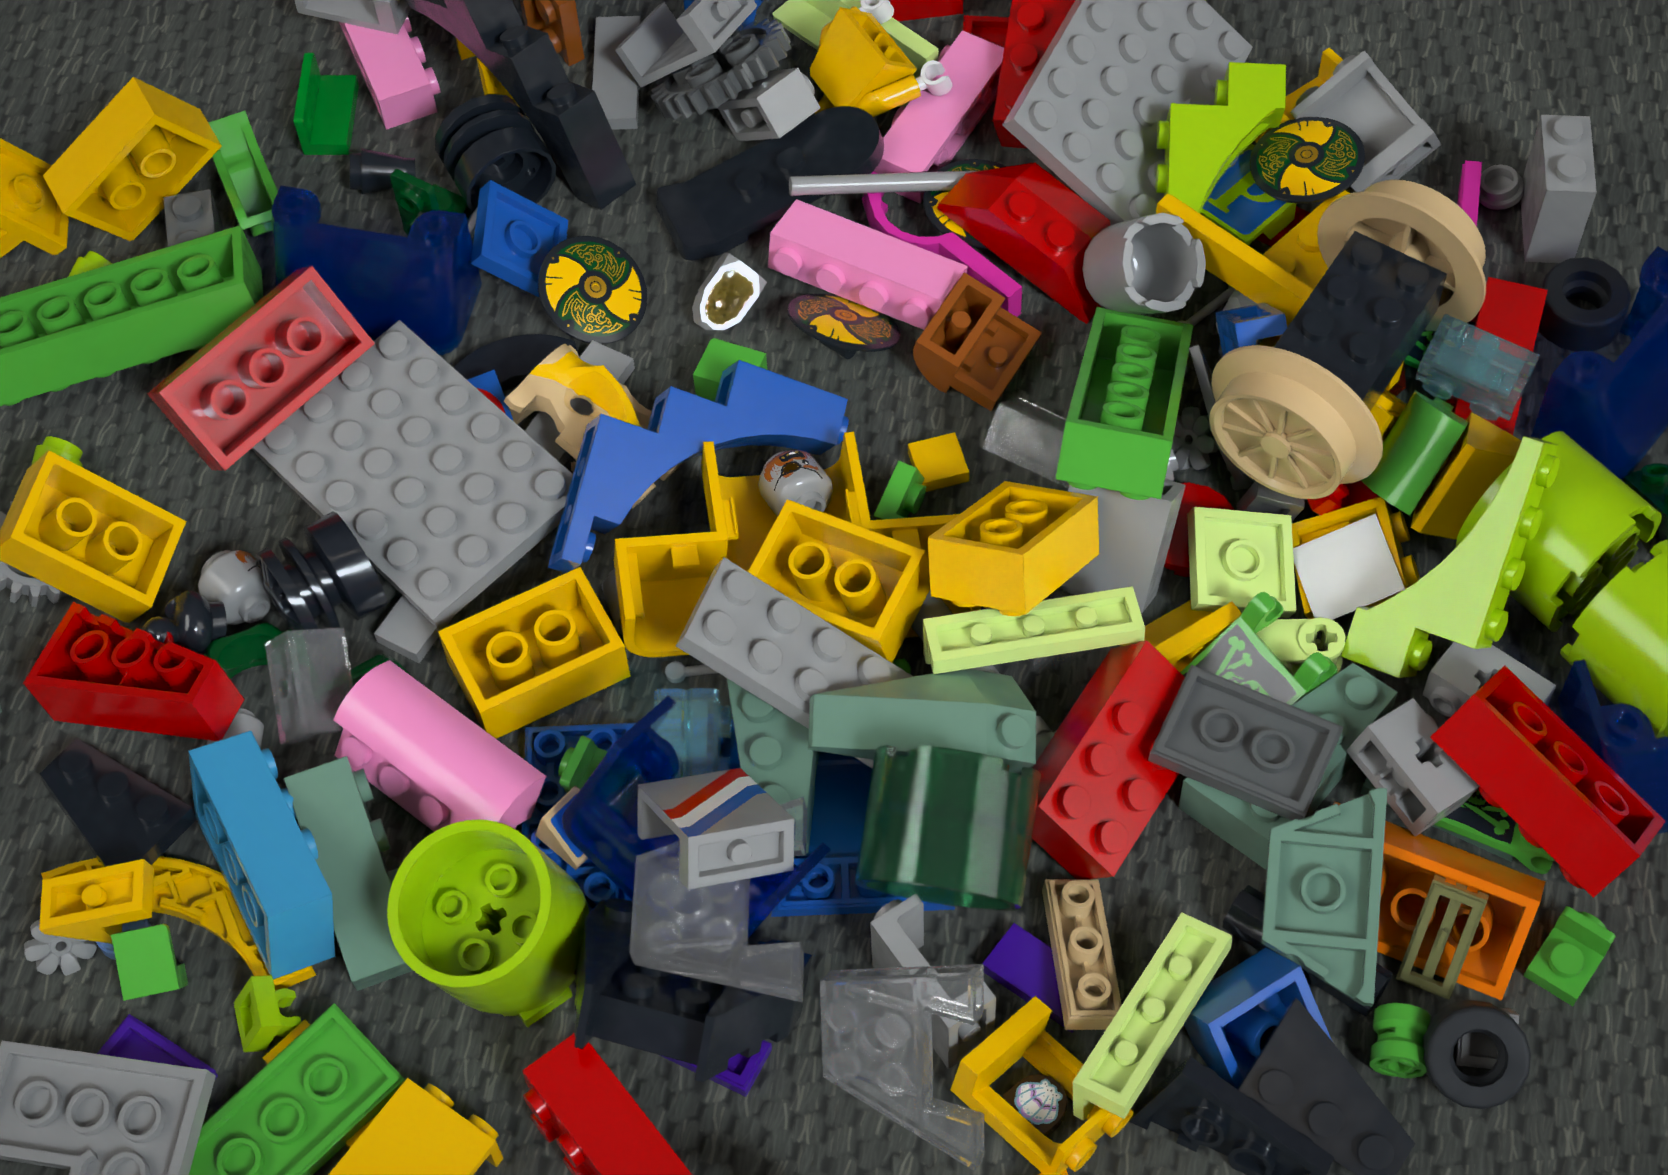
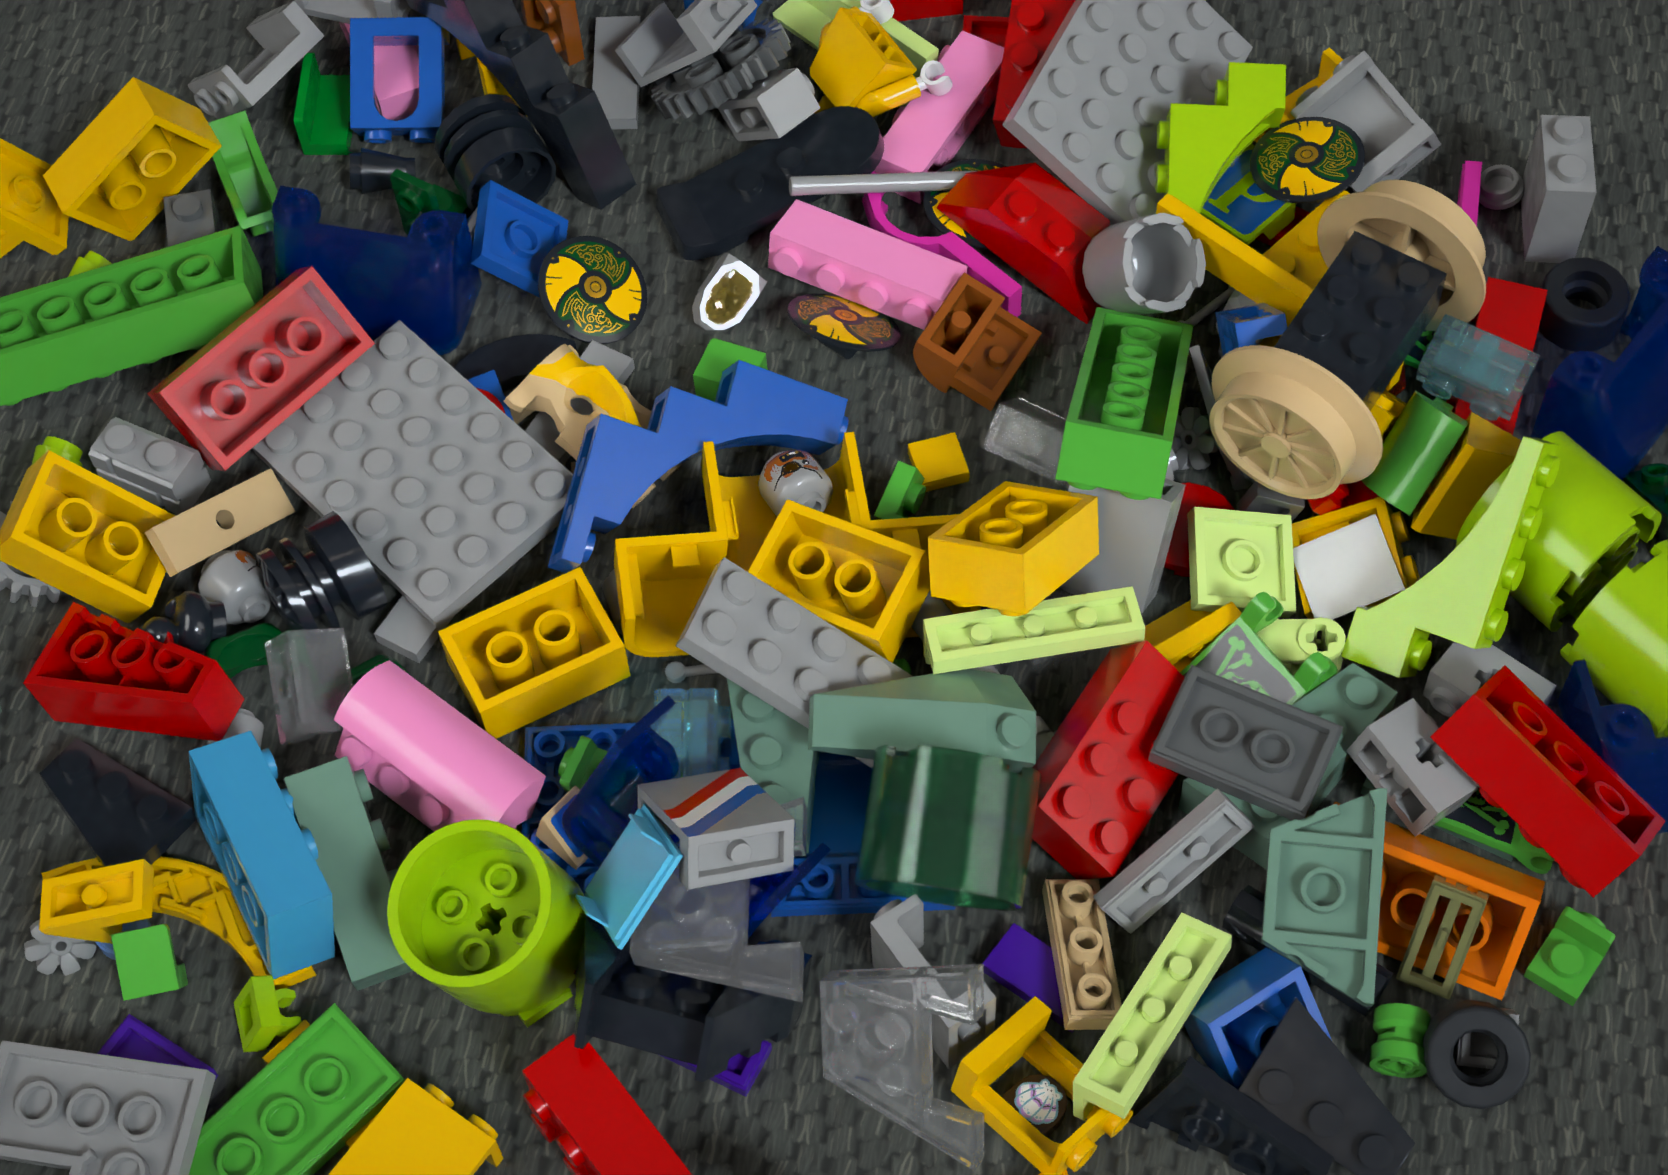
(149, 465): none -> light grey brick
(239, 510): none -> tan tile
(286, 38): none -> light grey panel
(397, 31): none -> blue panel
(631, 876): none -> medium azure piece
(1173, 861): none -> light grey tile

